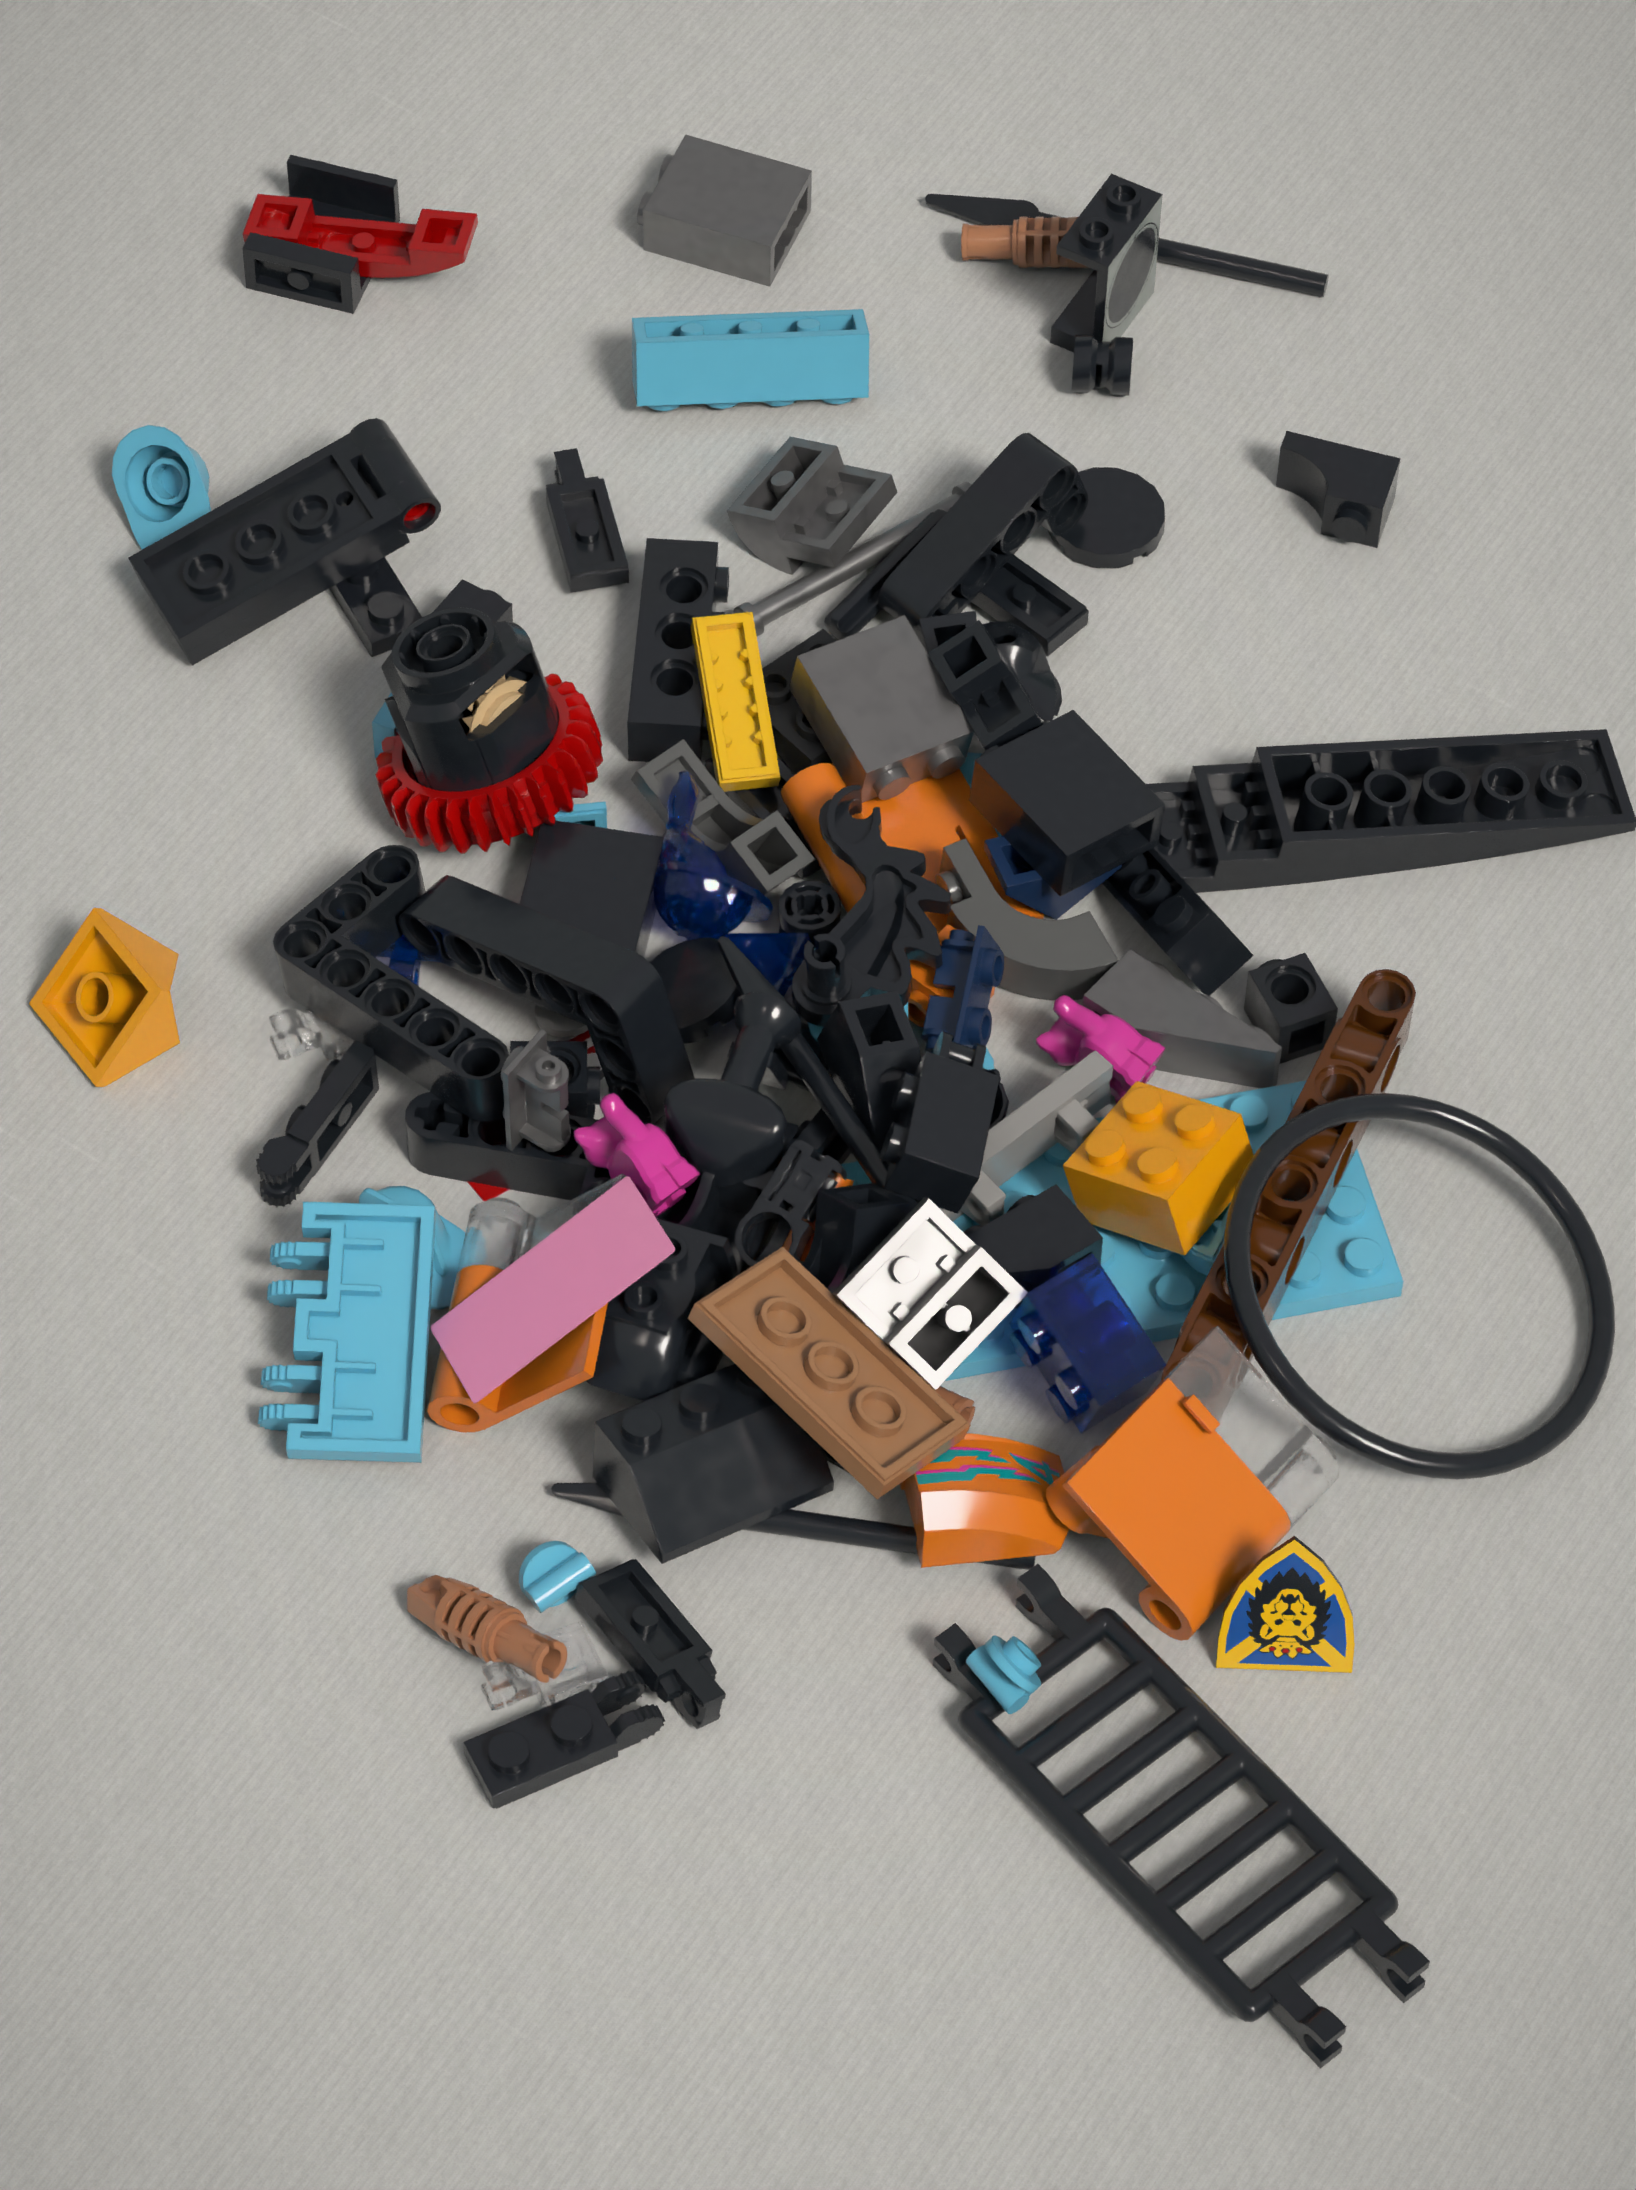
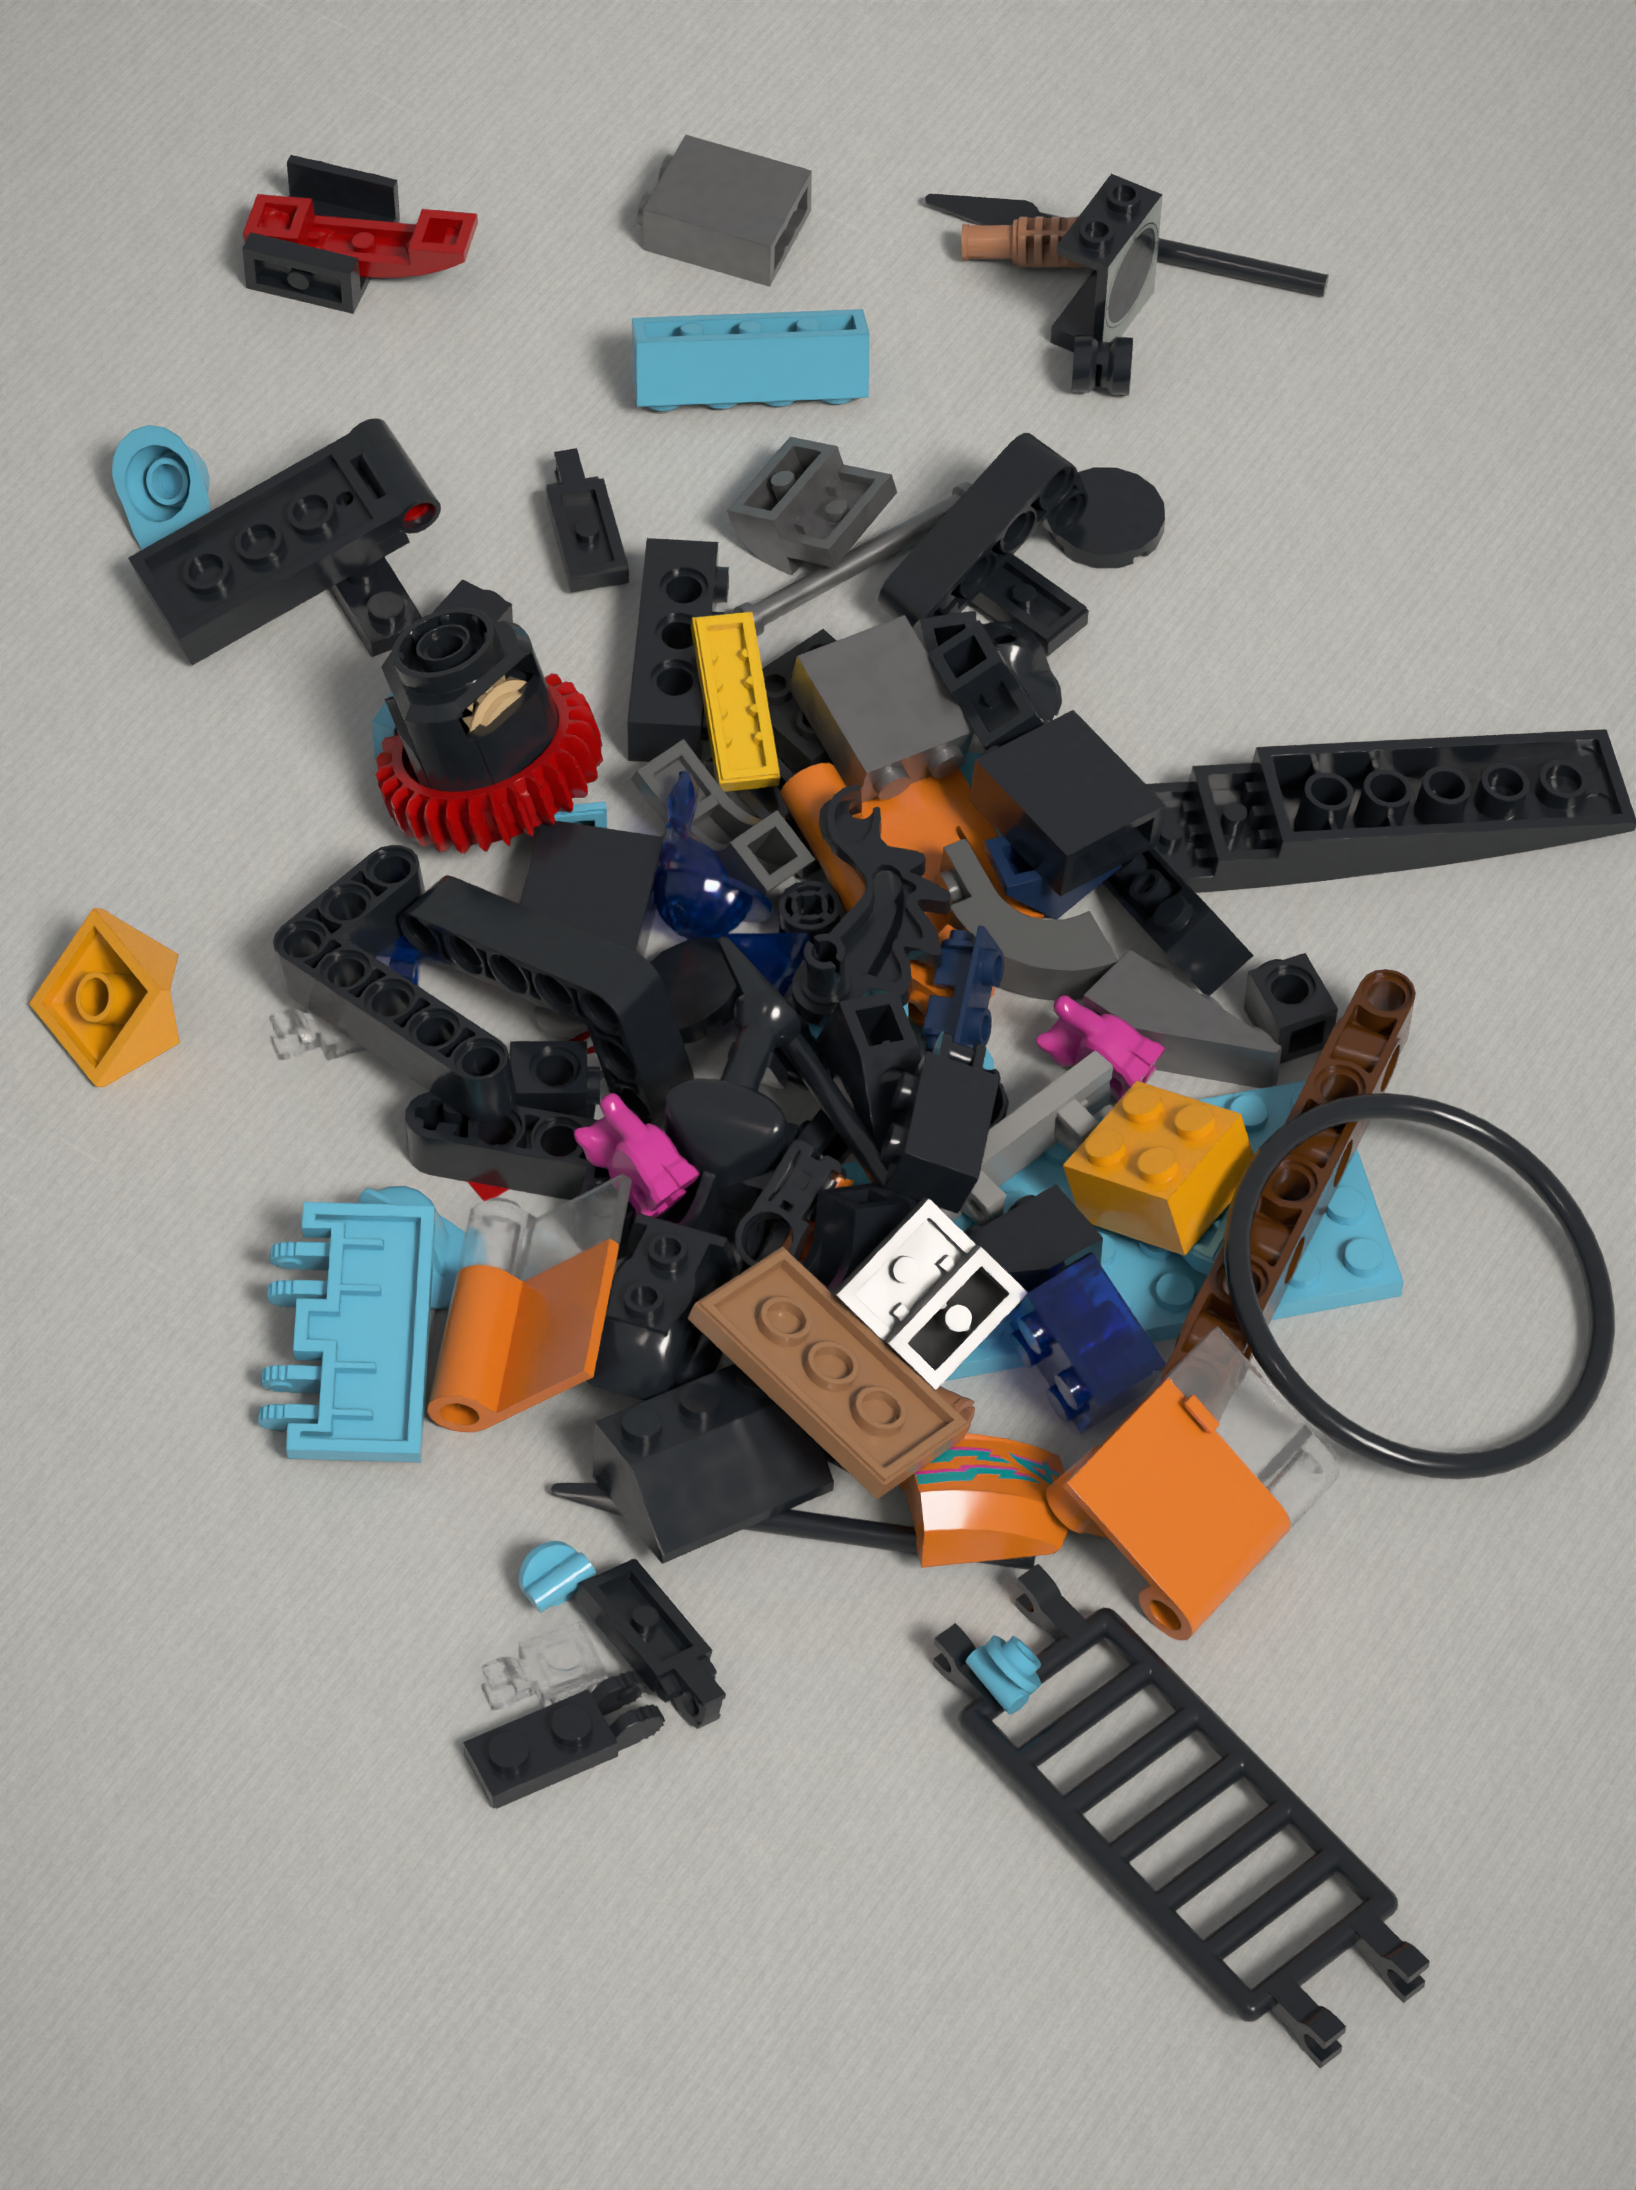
(319, 1127): black hinge -> none
(485, 1626): nougat hinge -> none
(536, 1096): flat silver hinge -> none
(552, 1289): bright pink sticker -> none
(862, 602): black axle -> none
(1287, 1616): shield -> none
(1343, 484): black arch -> none

